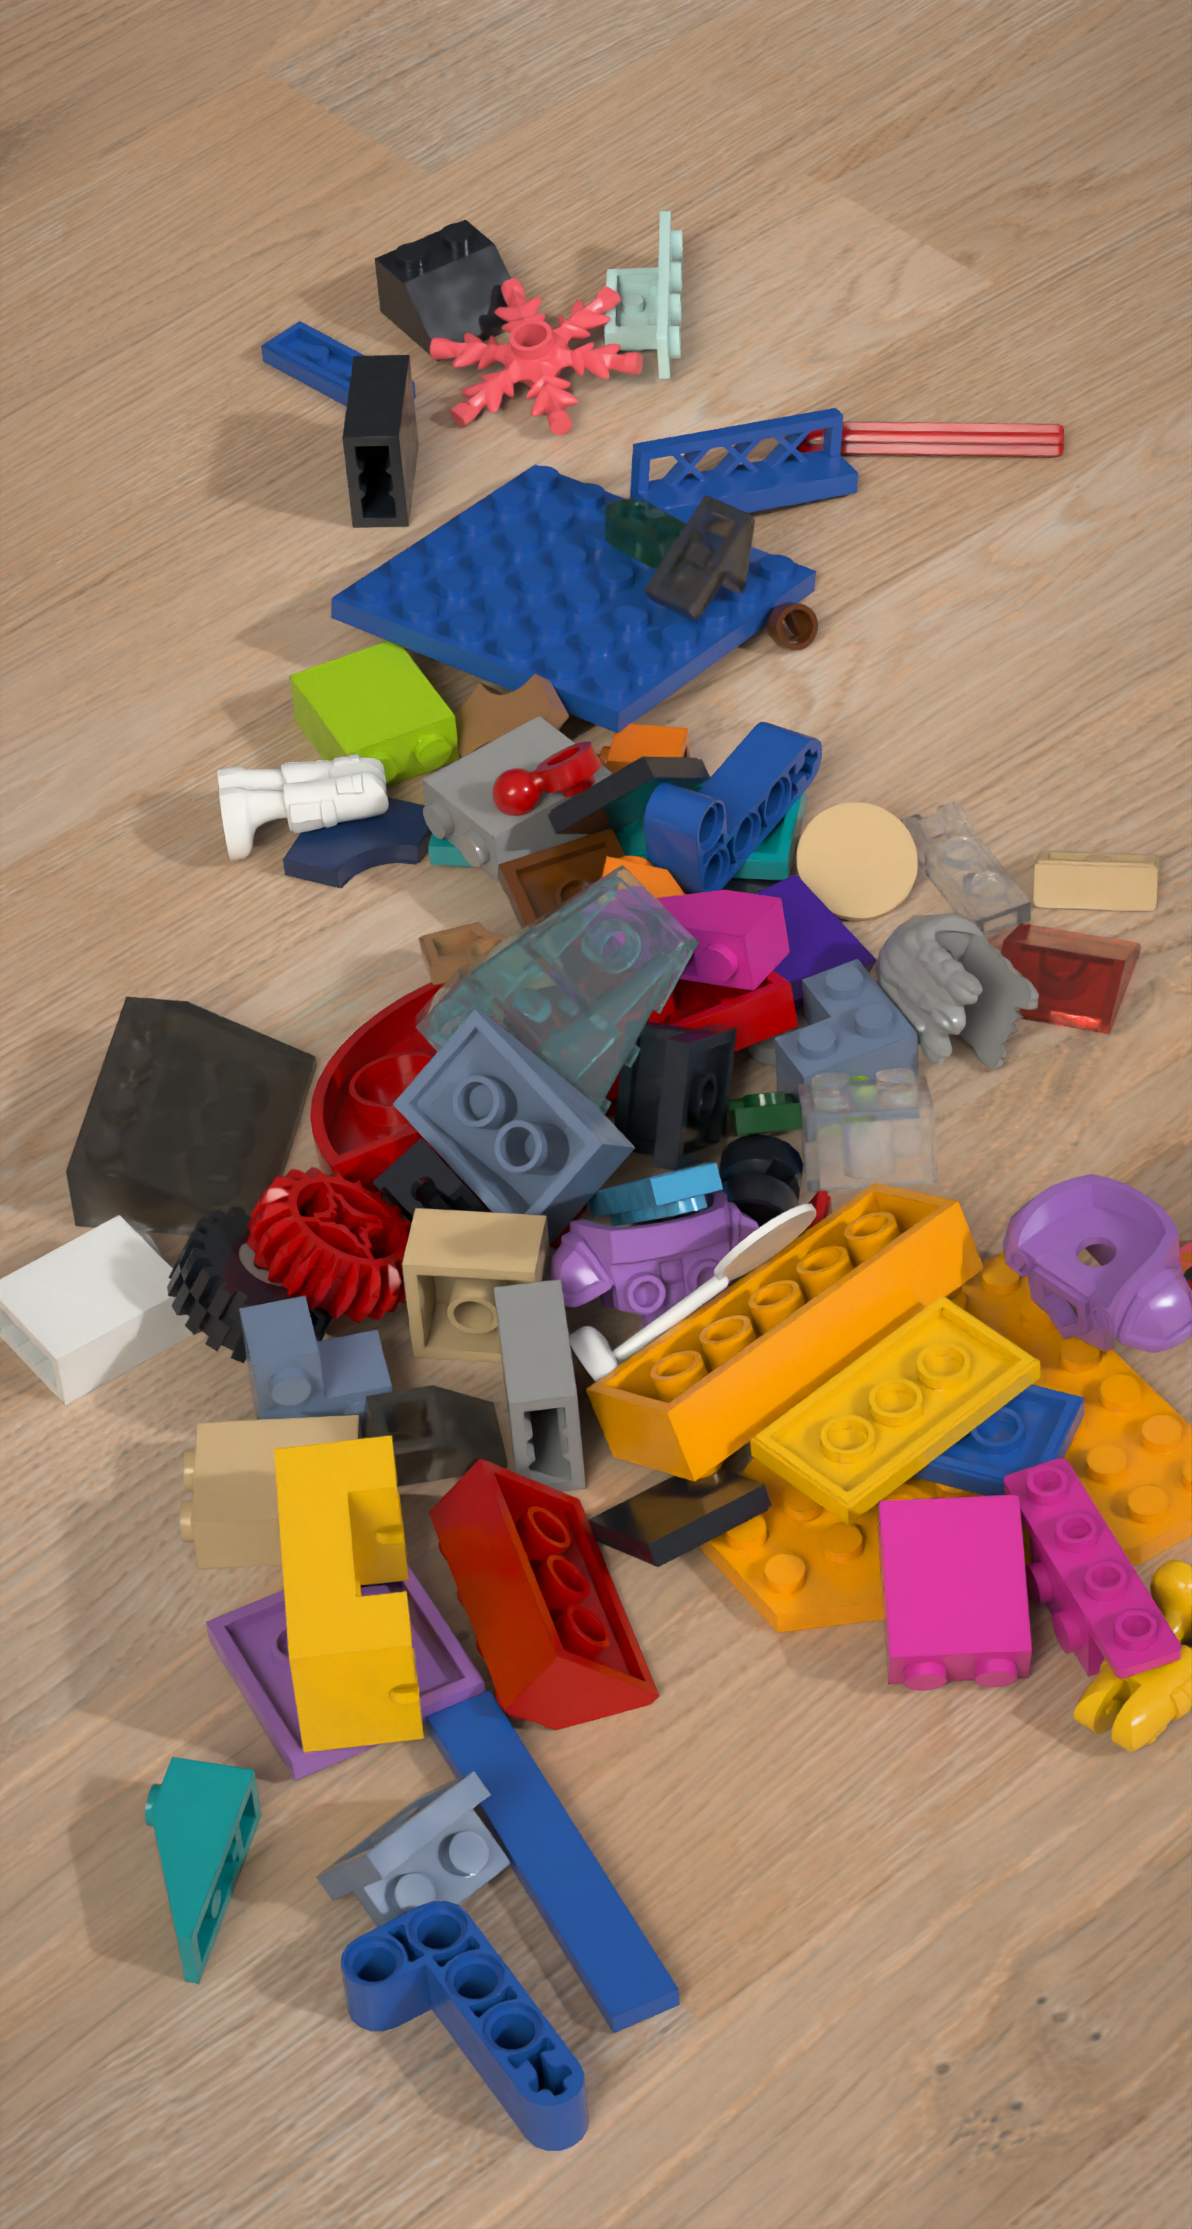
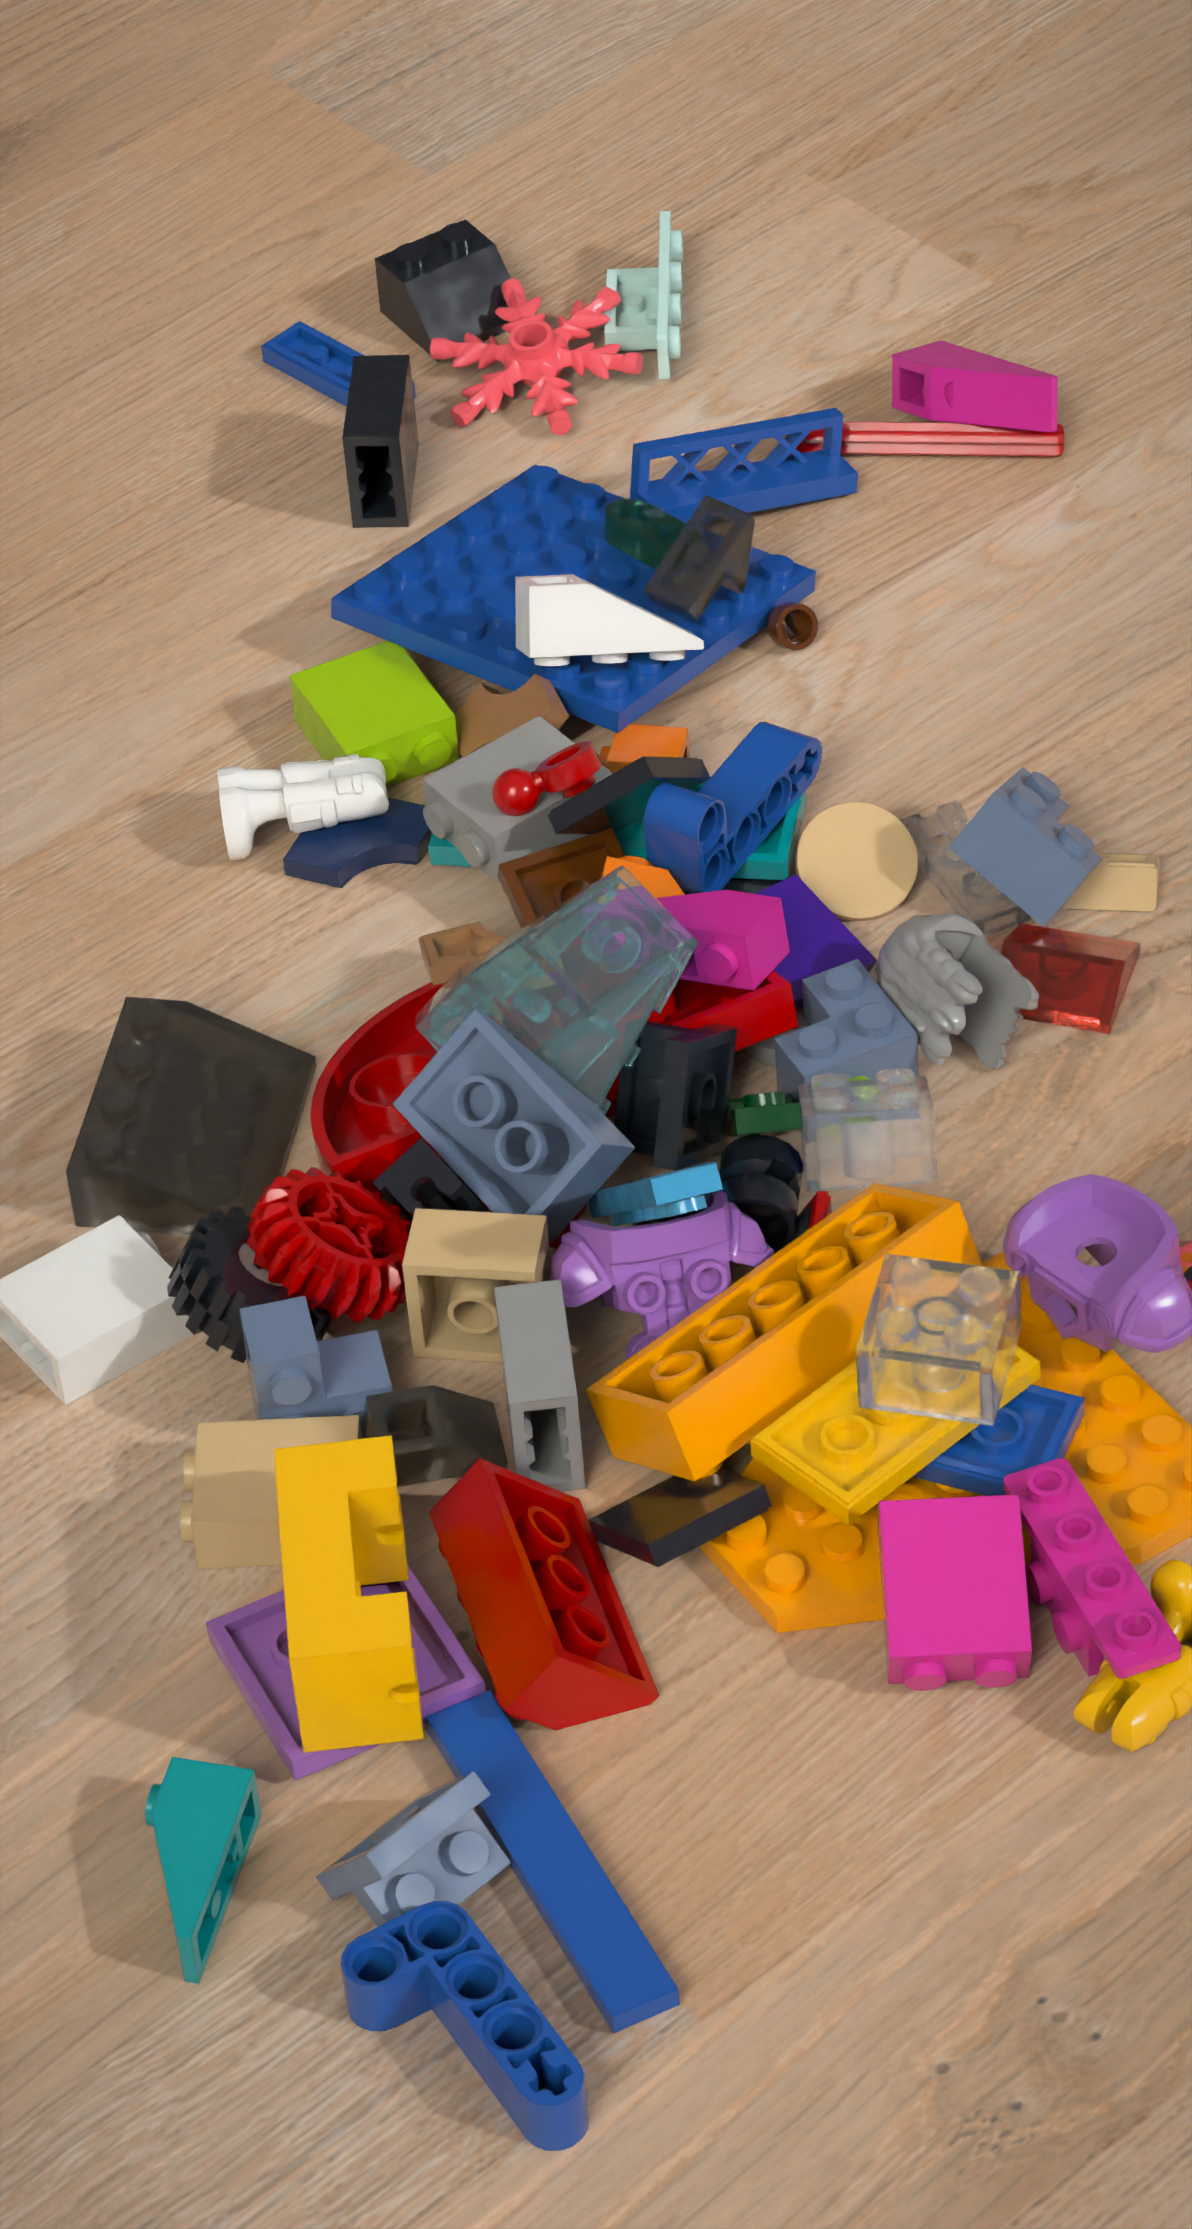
(574, 617): none -> white slope
(601, 1358): white piece -> none
(939, 1339): none -> clear brick
(972, 388): none -> dark pink slope
(1025, 848): none -> sand blue brick

